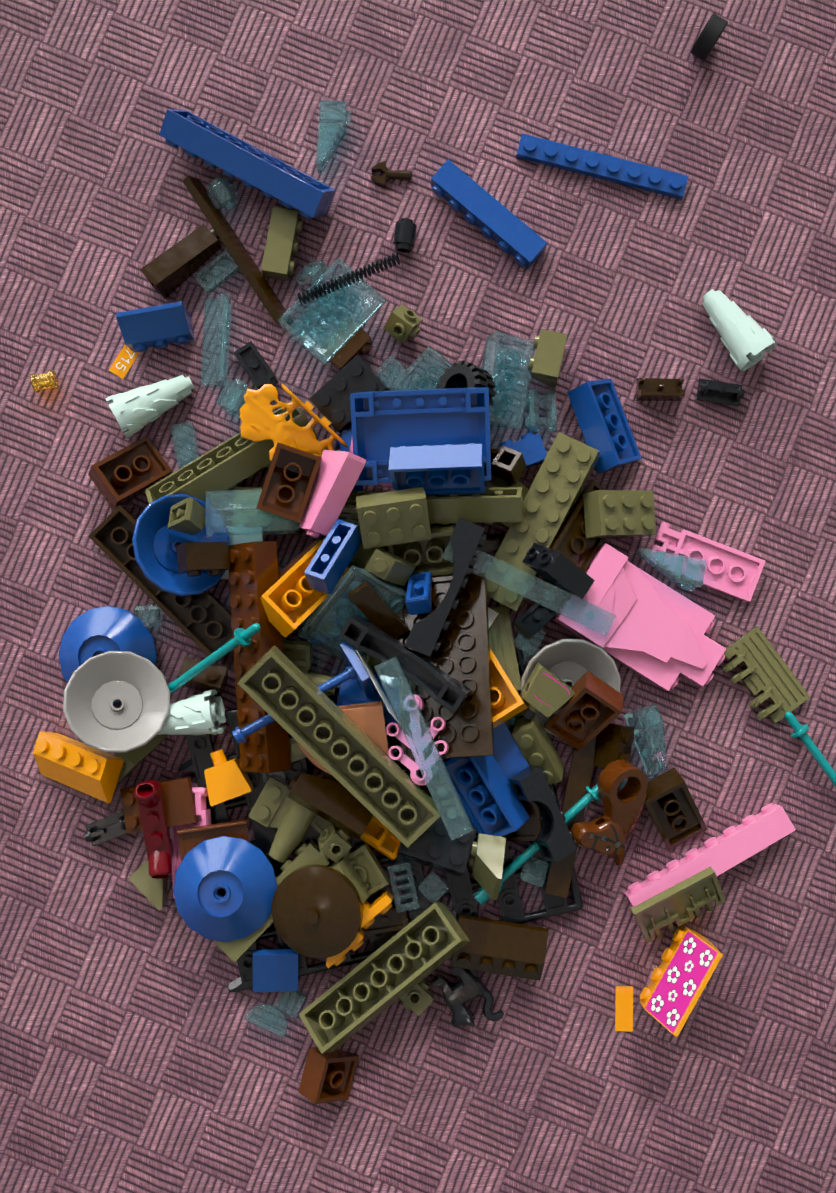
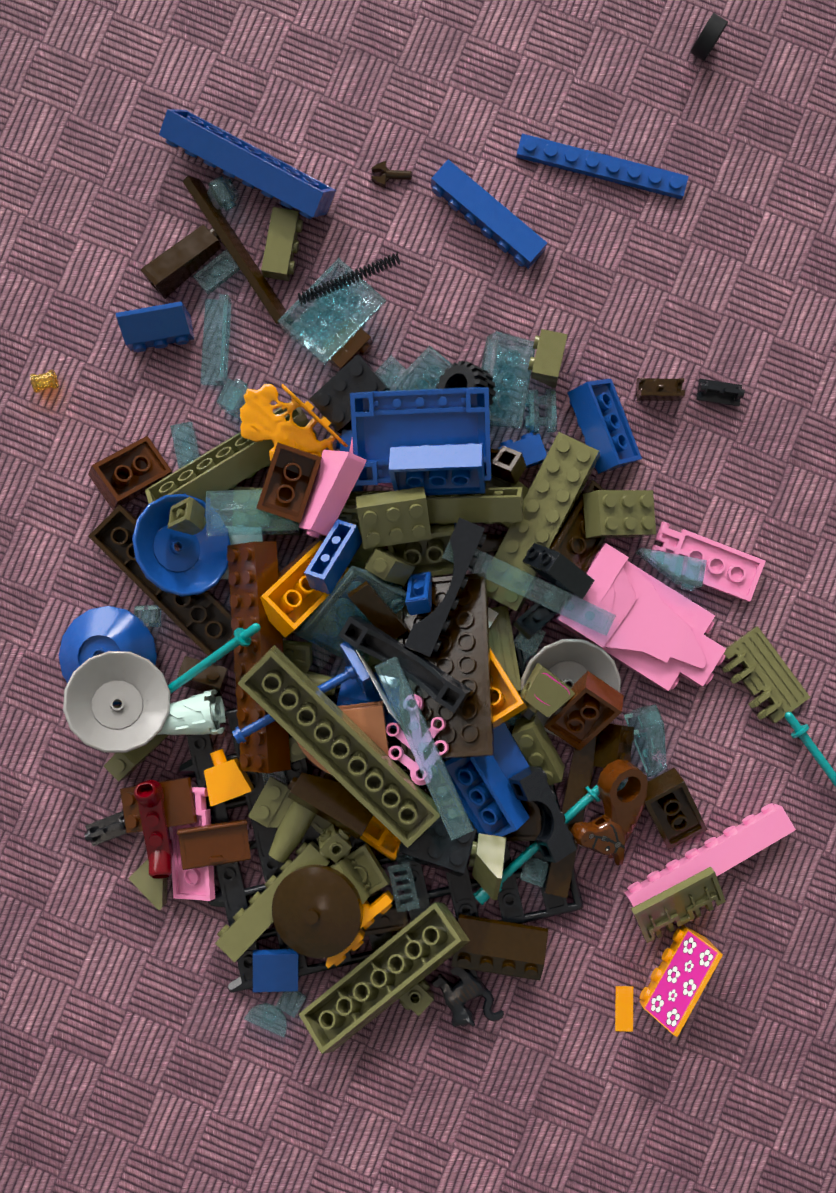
(77, 765): light orange slope -> none
(123, 362): light orange sticker -> none
(146, 403): light aqua cone -> none
(203, 558): dark brown brick -> none
(240, 871): blue dish -> none
(255, 366): black hinge -> none
(312, 273): clear light blue plate -> none
(328, 1075): reddish brown slope -> none
(332, 129): clear light blue slope -> none
(403, 324): olive brick -> none
(404, 235): black brick -> none
(433, 887): clear light blue tile -> none
(738, 332): light aqua cone -> none

